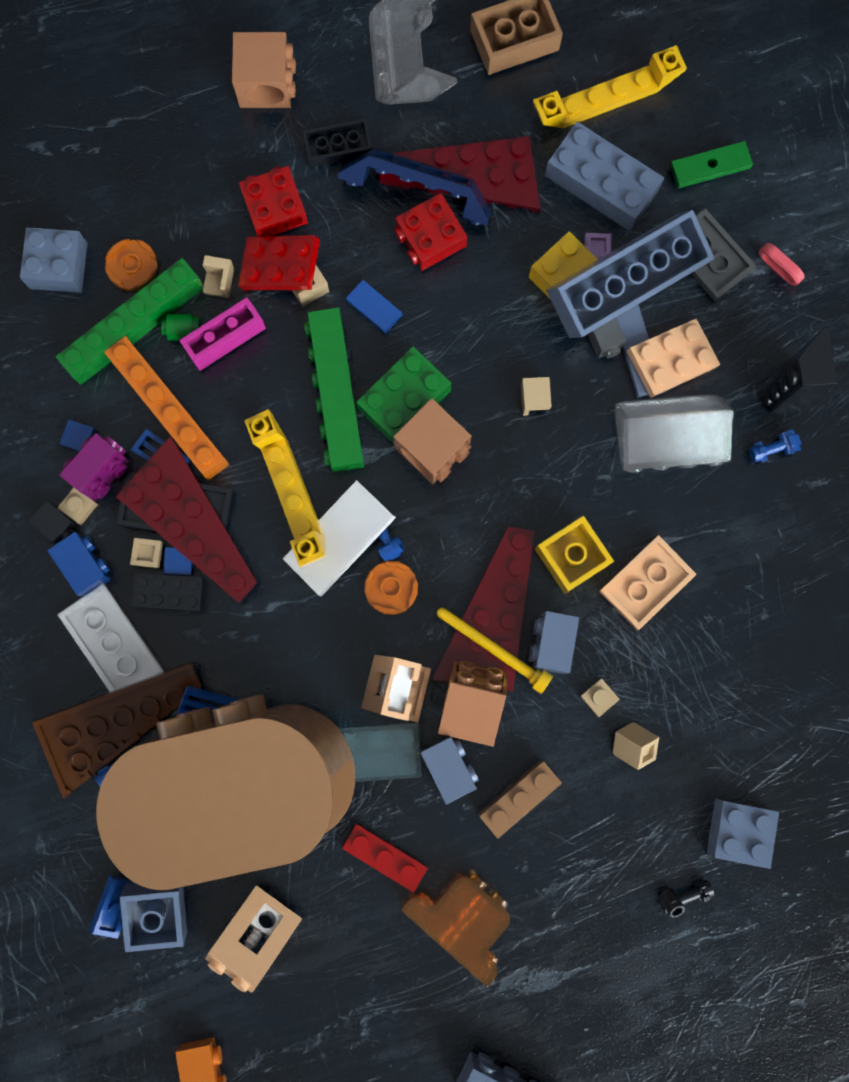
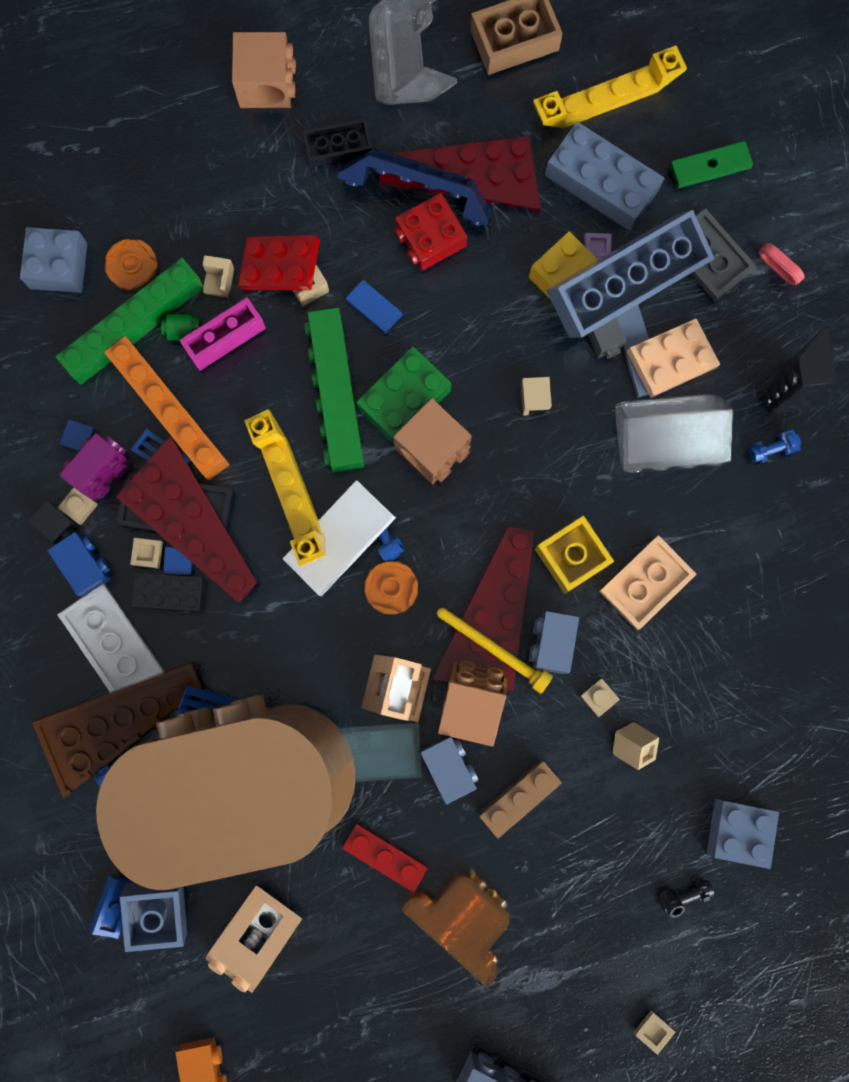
(273, 202): red brick -> none
(654, 1032): none -> tan plate

